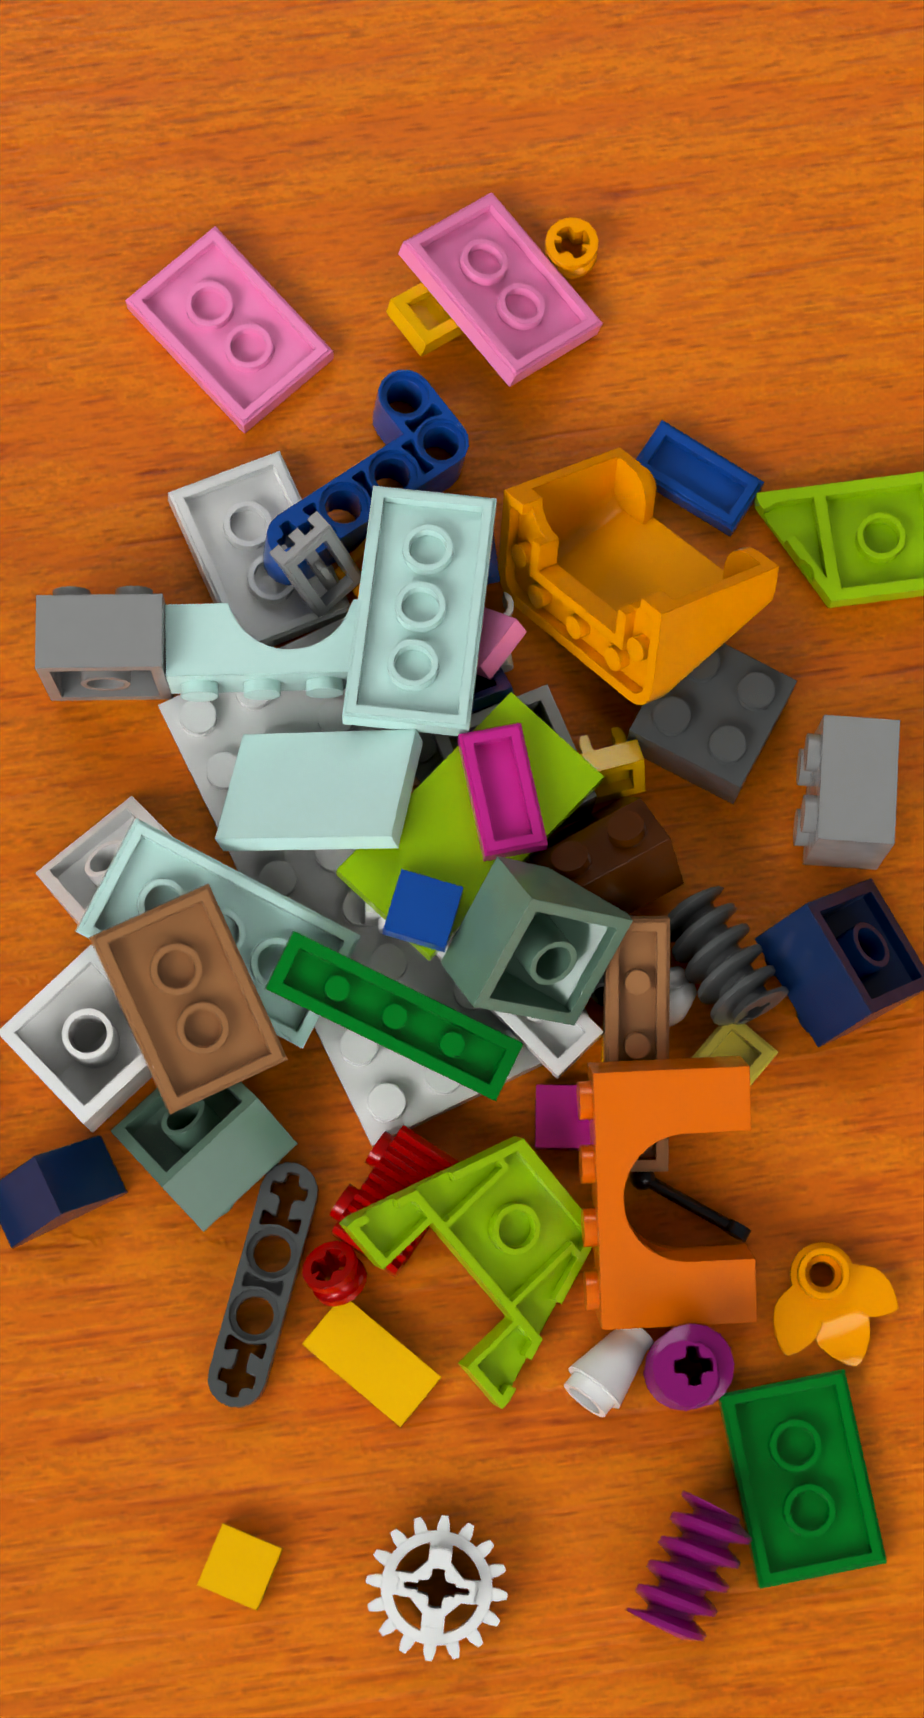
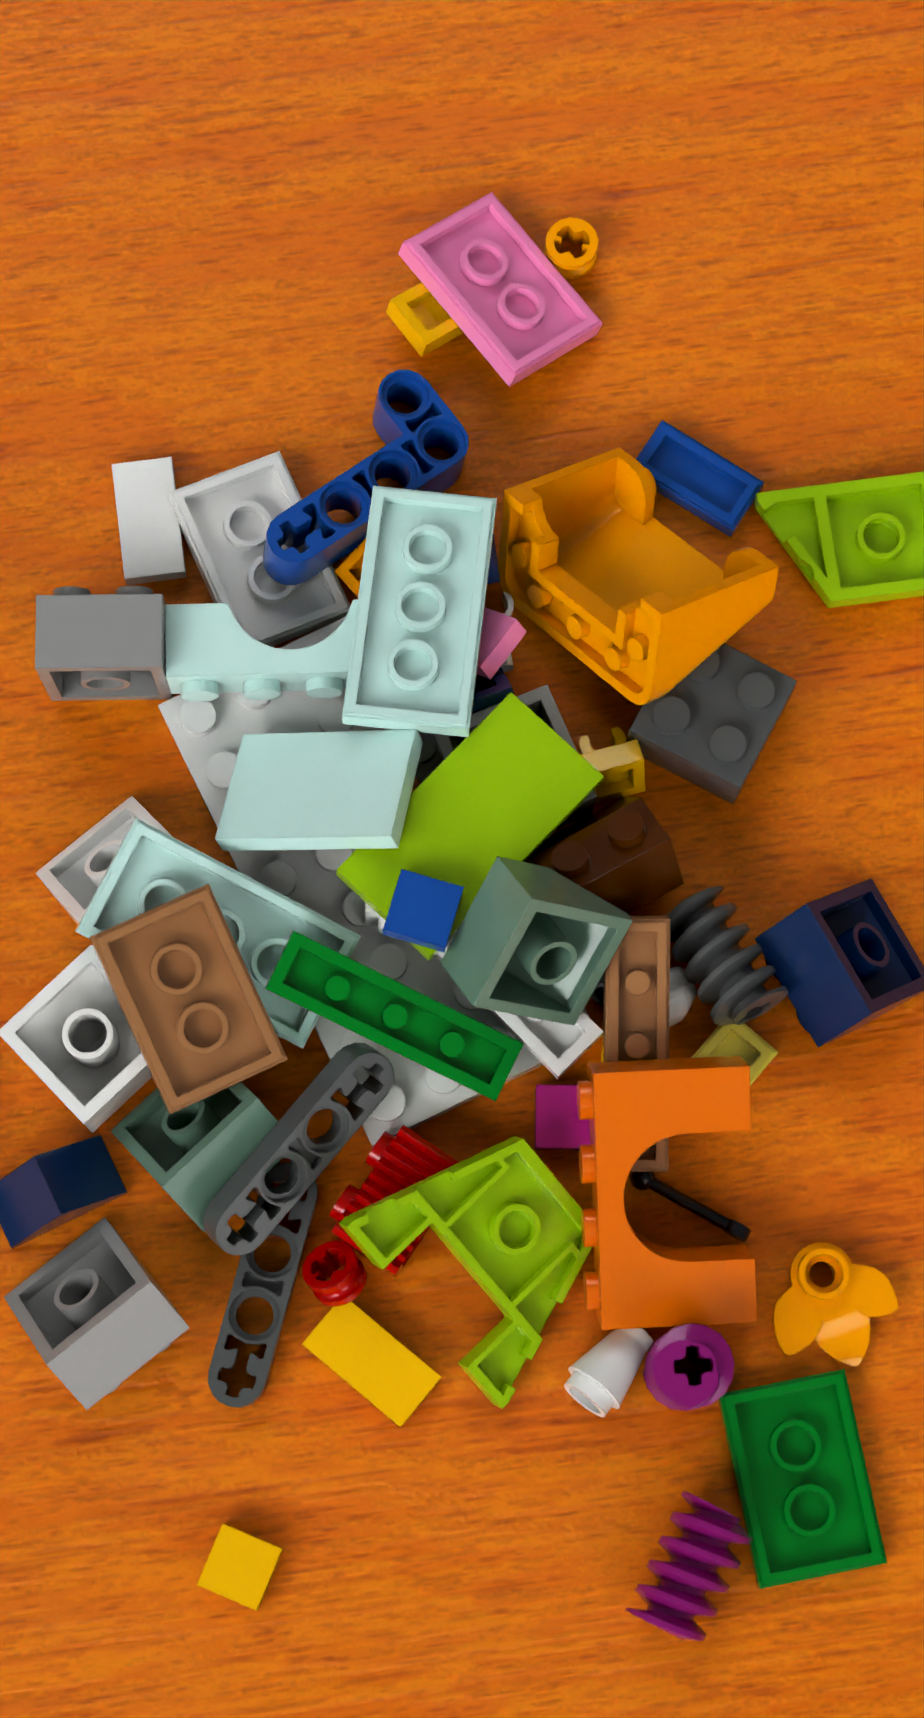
(95, 1314): none -> light grey slope
(147, 521): none -> white tile
(229, 329): bright pink tile -> none
(304, 548): light grey tile -> none
(306, 1154): none -> dark grey beam
(433, 1617): white gear -> none
(502, 792): dark pink tile -> none
(849, 793): light grey brick -> none

